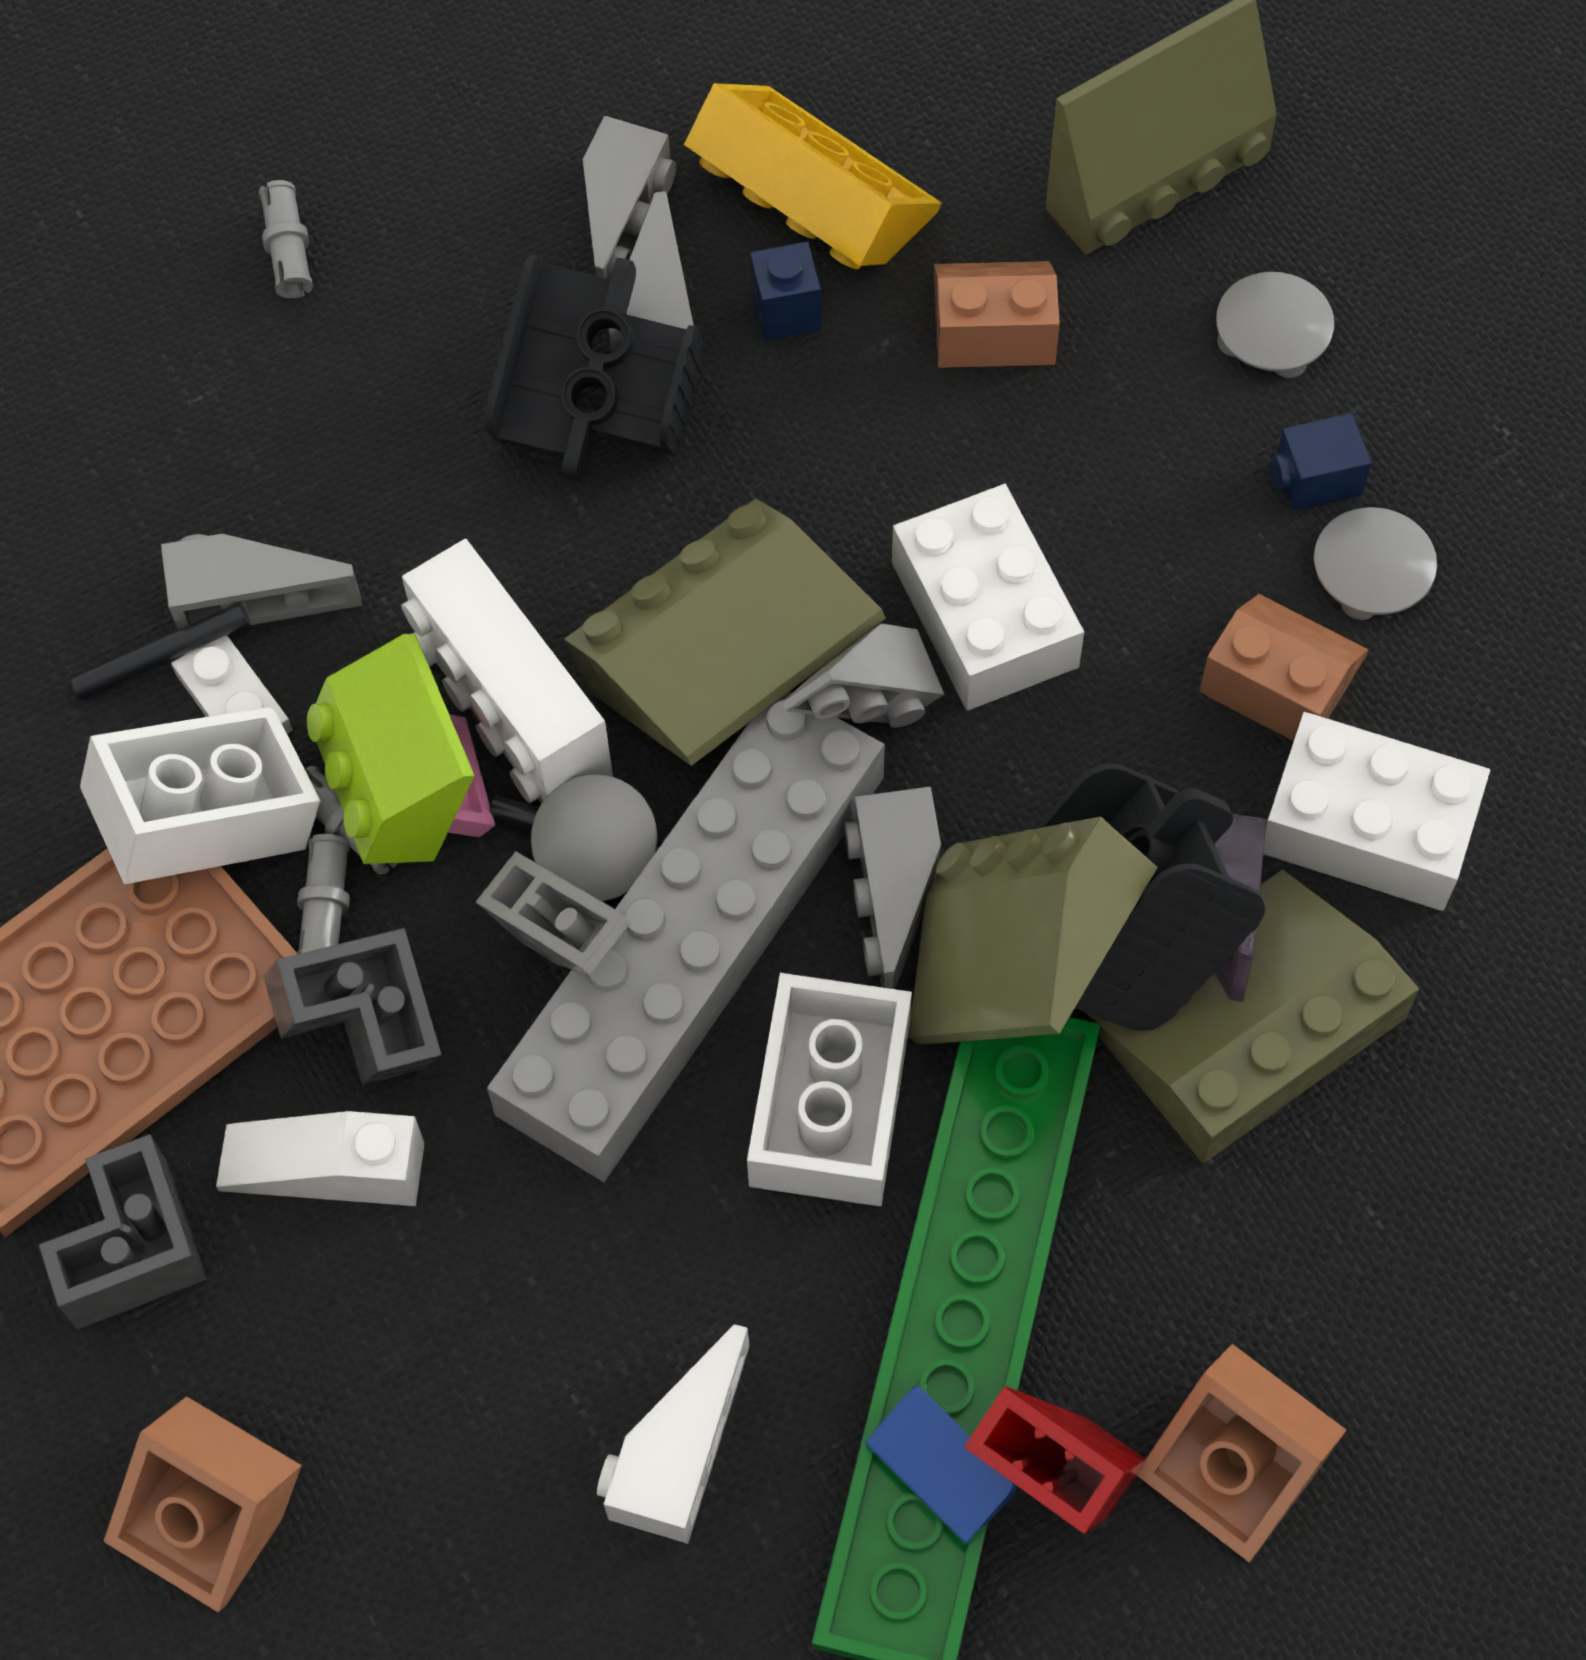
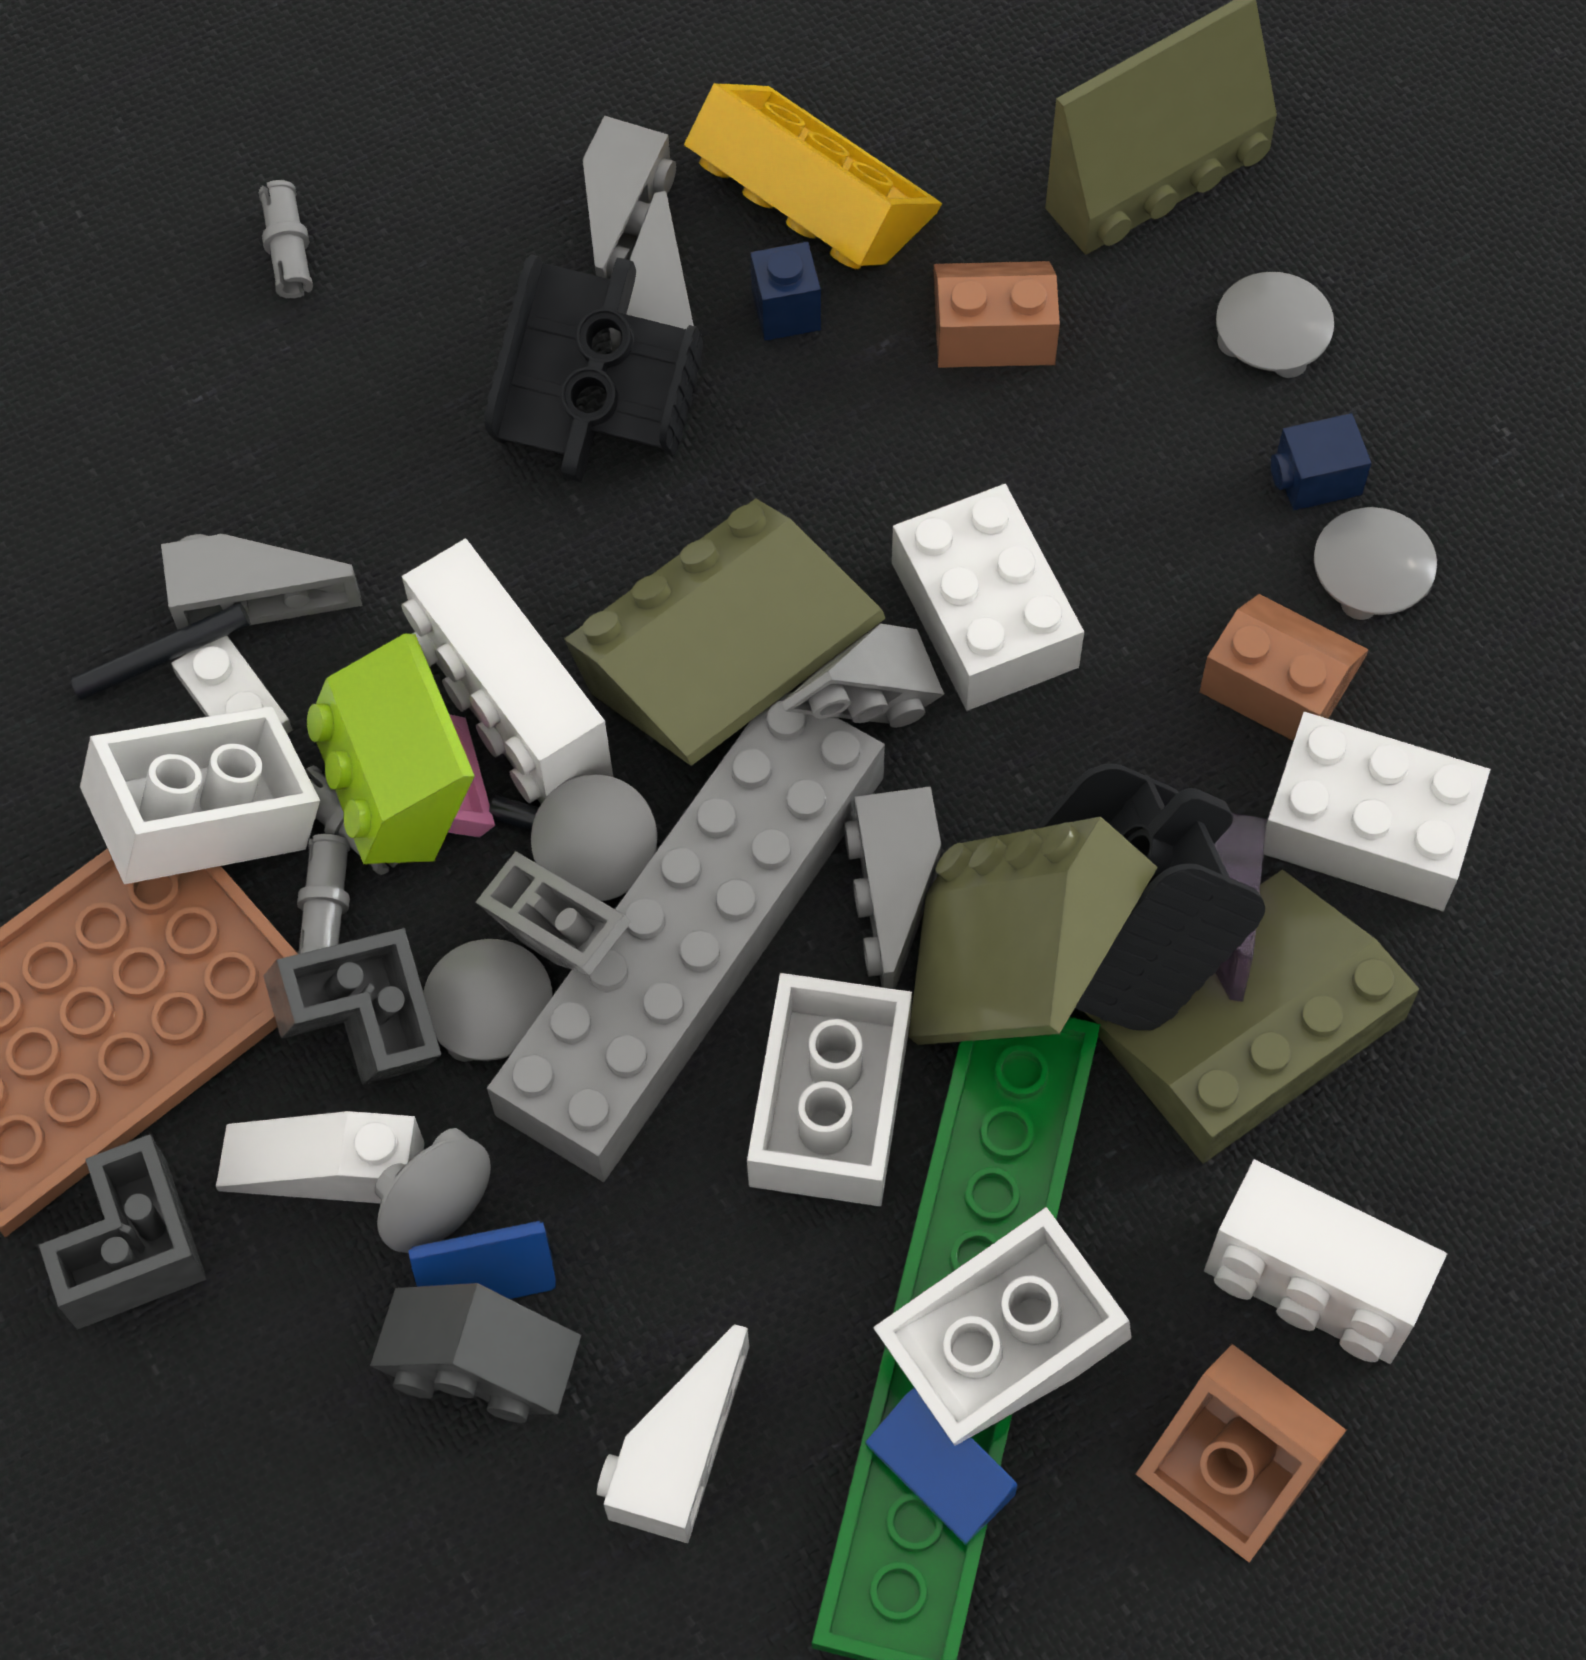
(200, 1501): nougat slope -> none
(432, 1191): none -> light grey dish
(475, 1345): none -> dark grey brick
(486, 998): none -> light grey dish
(505, 1260): none -> blue slope
(1005, 1328): none -> white slope
(1055, 1457): red slope -> none
(1323, 1264): none -> white brick

